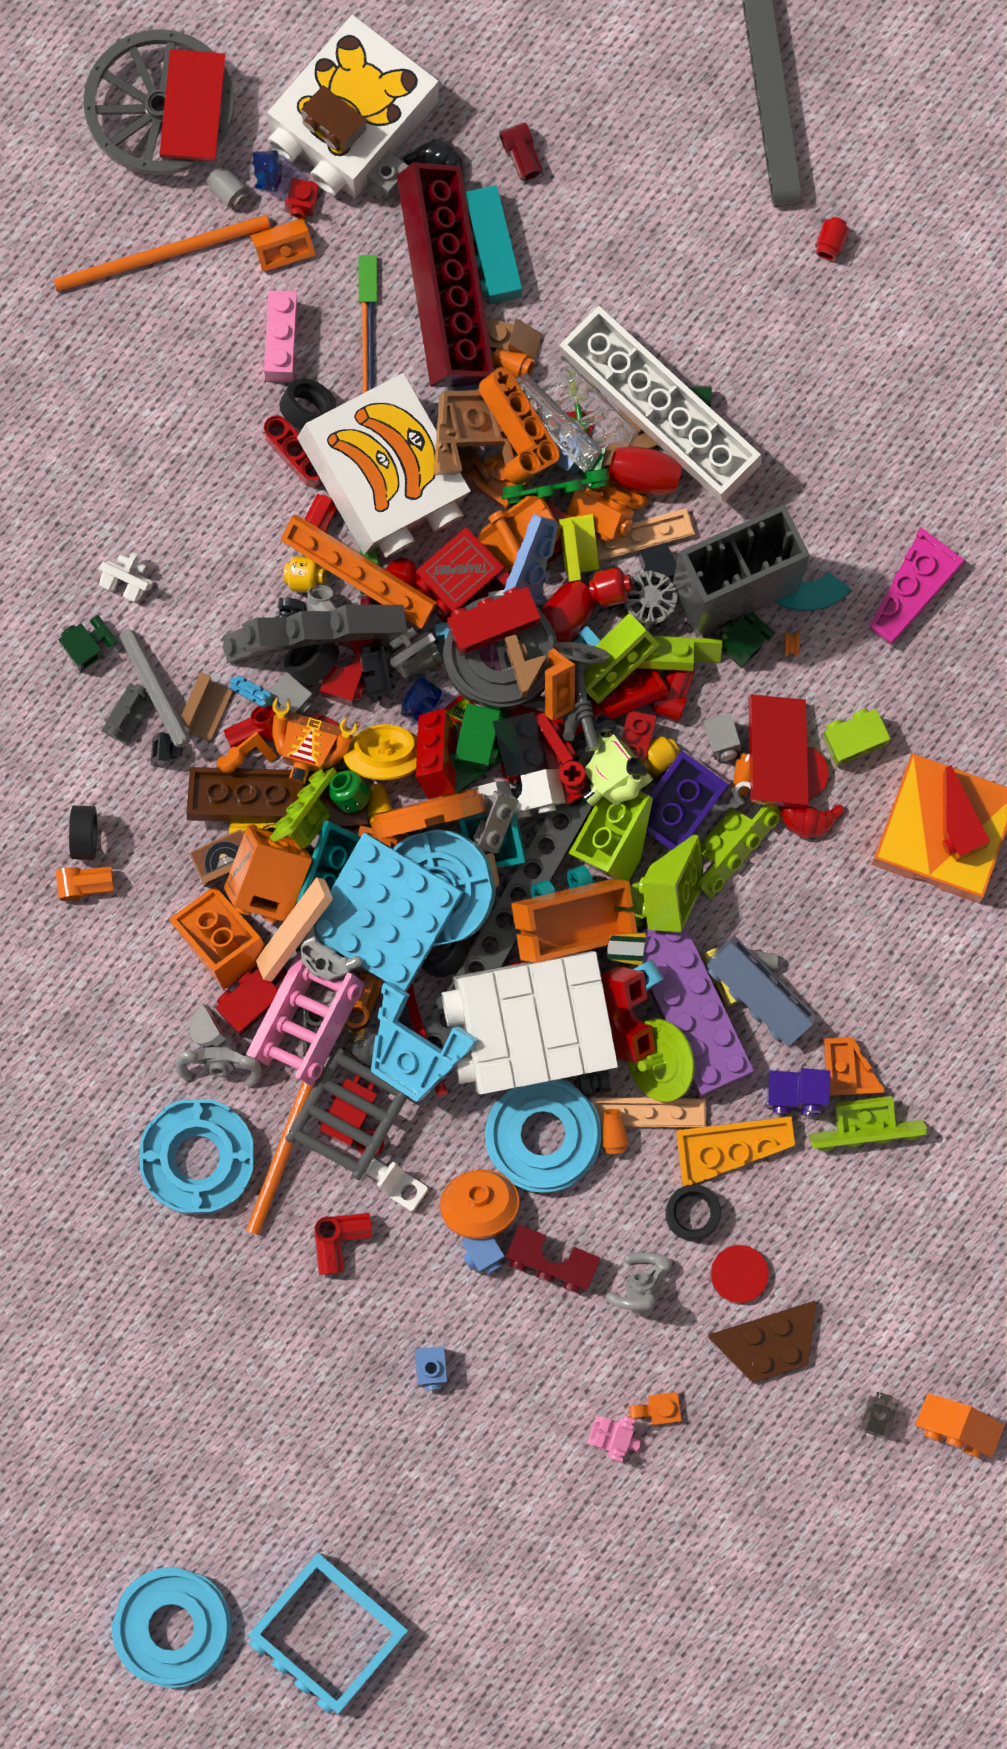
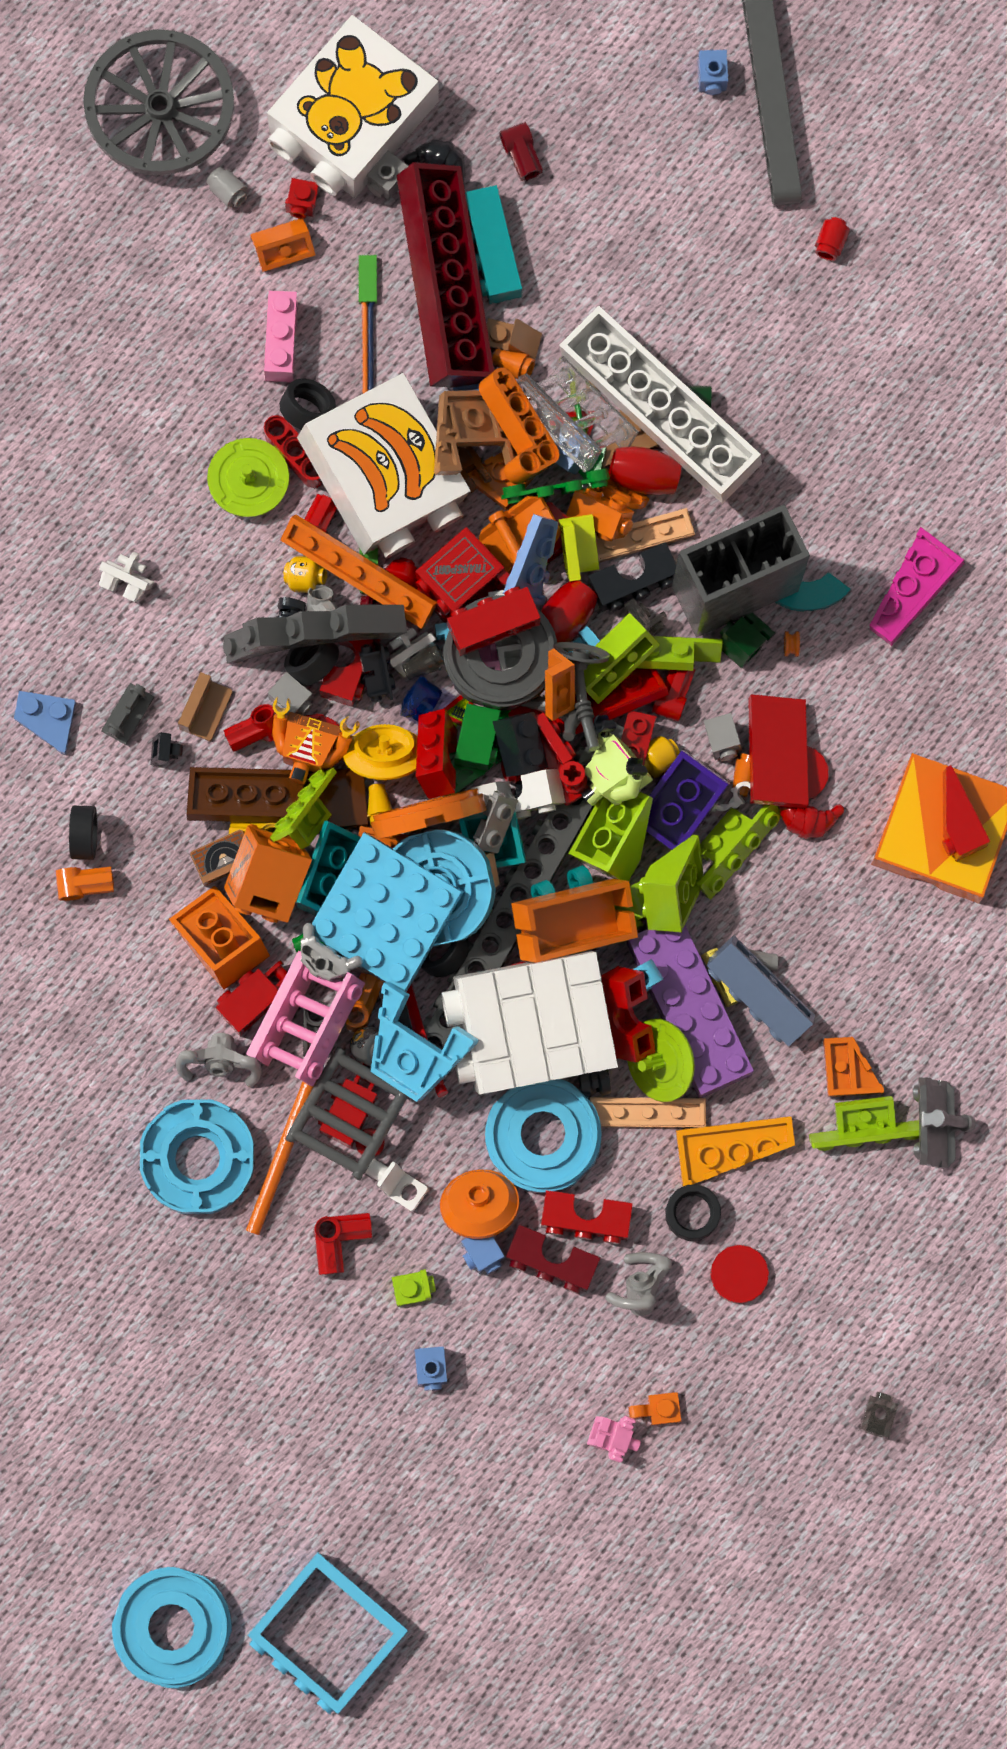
(46, 717): none -> medium blue wing
(83, 646): dark green brick -> none
(154, 688): light grey axle -> none
(161, 253): orange piece -> none
(192, 105): red tile -> none
(205, 1029): light grey tile -> none
(236, 754): orange piece -> none
(248, 477): none -> lime piece
(251, 691): dark azure axle -> none
(267, 170): clear blue hair -> none
(294, 929): light nougat tile -> none
(333, 119): reddish brown brick -> none
(349, 791): green head -> none
(413, 1288): none -> lime bracket
(525, 671): medium nougat slope -> none
(560, 1216): none -> red arch
(610, 587): red head -> none
(614, 1135): orange cone -> none
(627, 948): sticker -> none
(651, 598): light grey wheel -> none
(712, 71): none -> medium blue brick
(769, 1343): reddish brown wing -> none
(798, 1091): dark purple brick -> none
(855, 737): lime brick -> none
(938, 1123): none -> flat silver shield
(960, 1425): orange brick -> none

